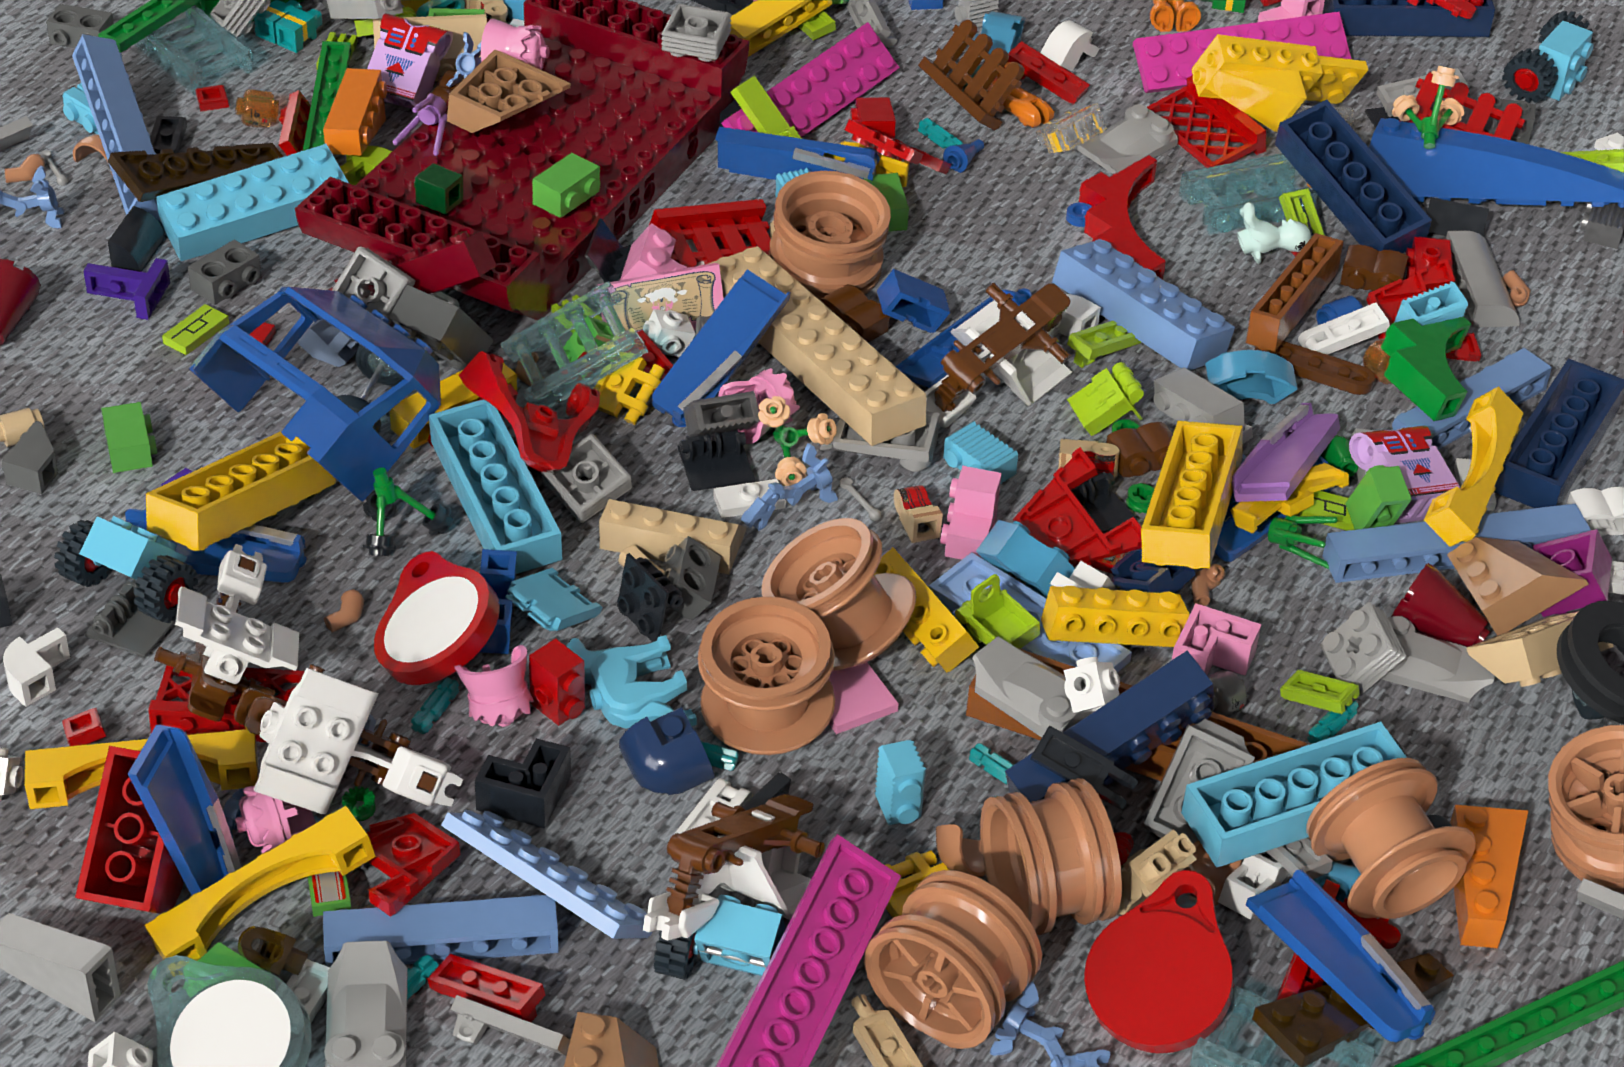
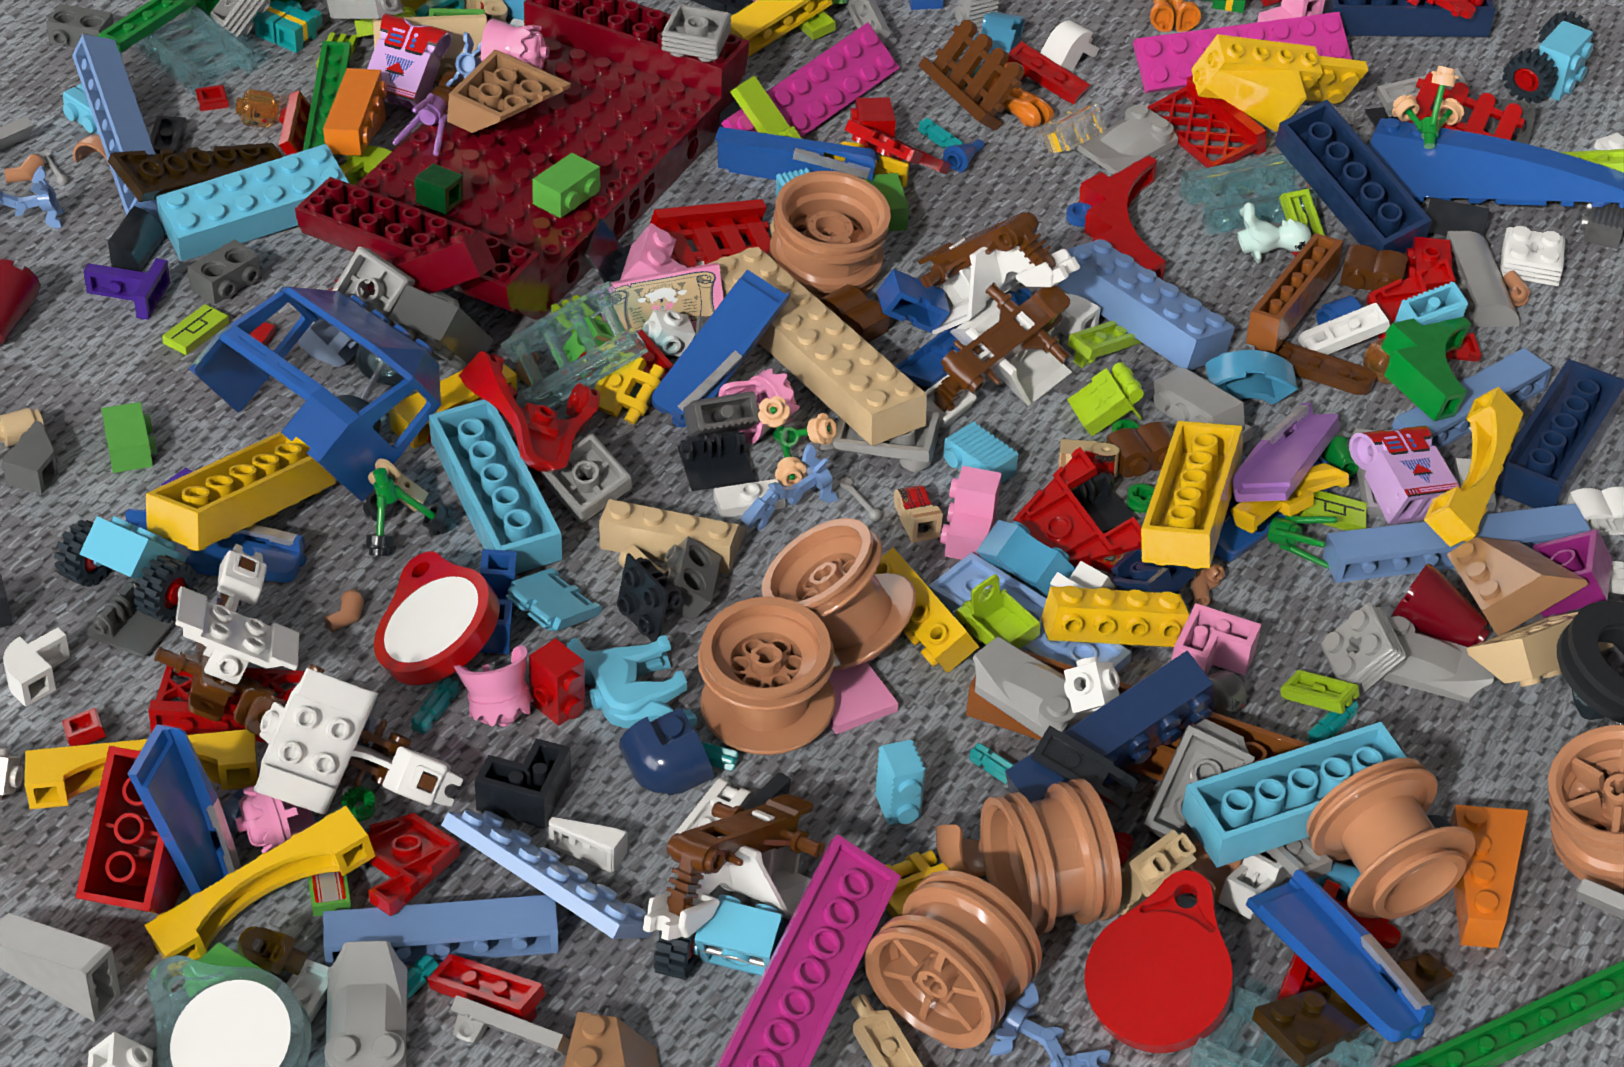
(402, 481): none -> tan bar
(589, 842): none -> white slope
(997, 254): none -> piece
(1378, 498): bright green brick -> none
(1533, 255): none -> white brick

